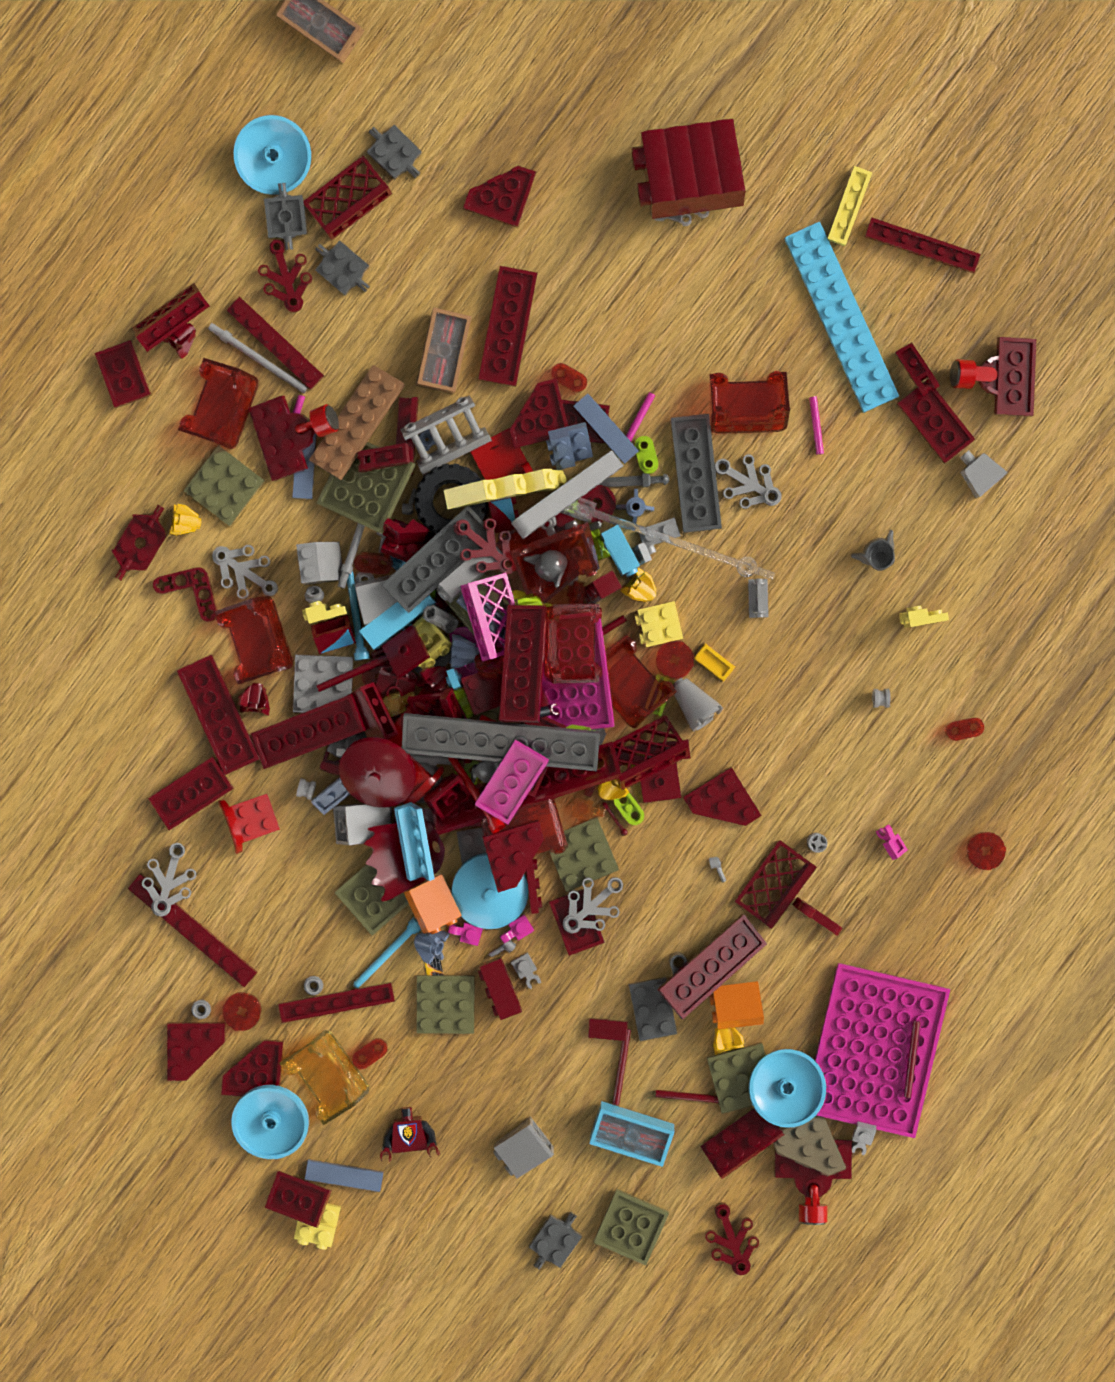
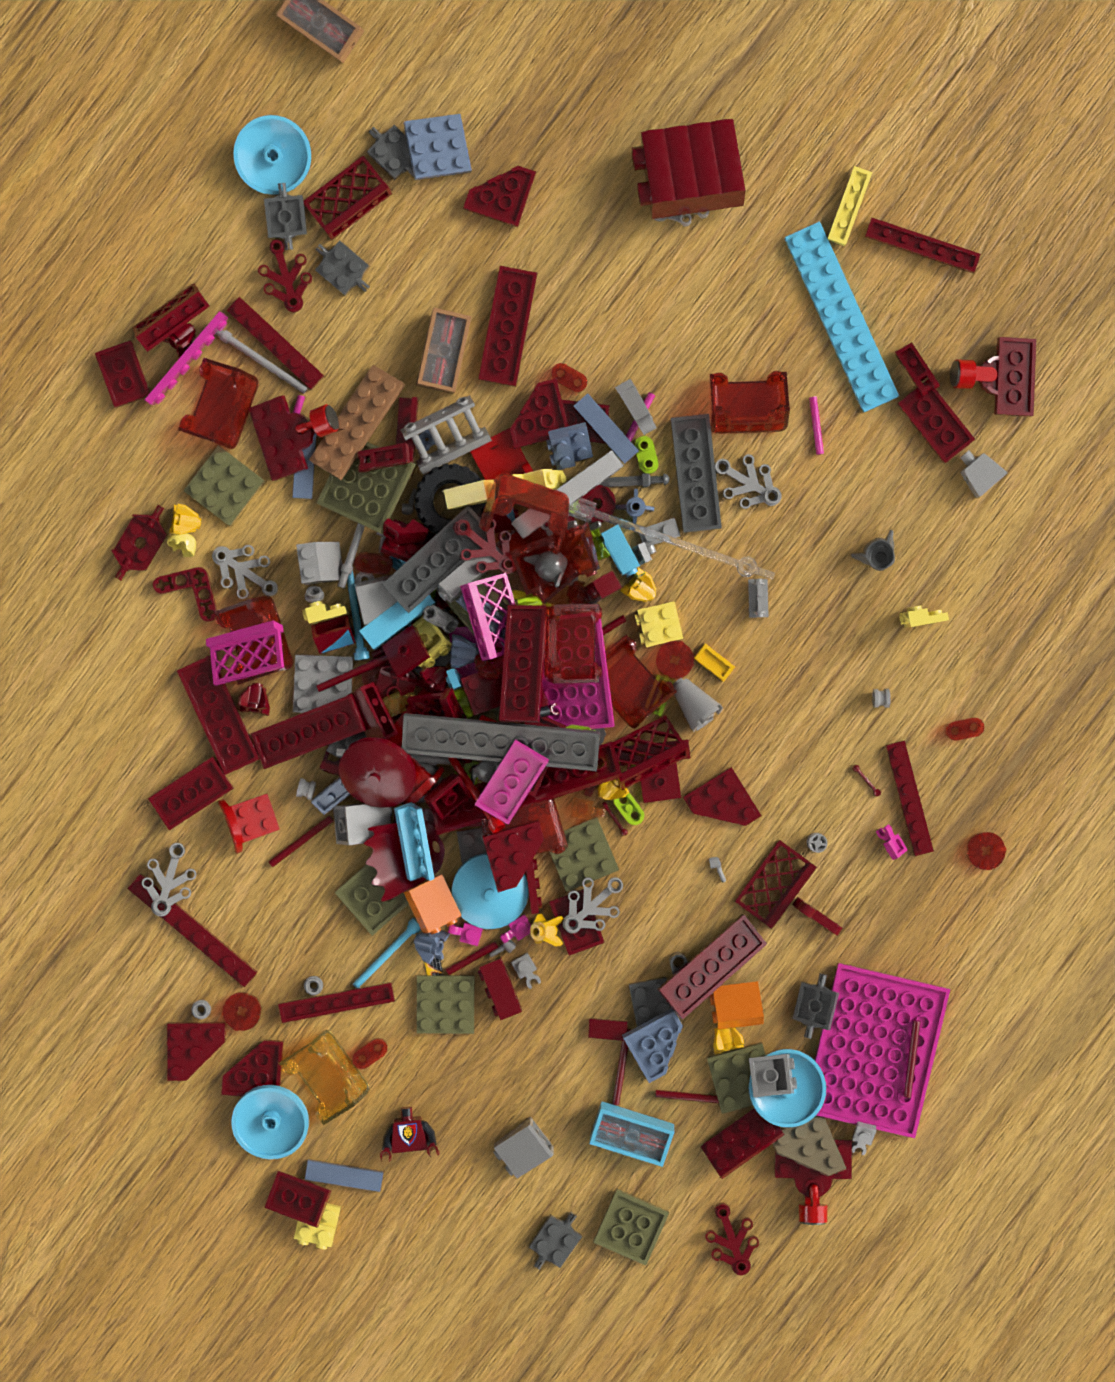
(184, 542): none -> light yellow hair
(192, 353): none -> dark pink plate
(239, 638): none -> dark pink fence
(300, 841): none -> dark red bar
(437, 146): none -> sand blue plate
(471, 958): none -> dark red bar
(512, 489): none -> clear red windscreen
(546, 930): none -> yellow brick
(636, 406): none -> light grey leg
(654, 1043): none -> sand blue plate
(772, 1075): none -> light grey plate
(815, 1005): none -> dark grey plate
(876, 792): none -> dark red hinge
(909, 798): none -> dark red plate

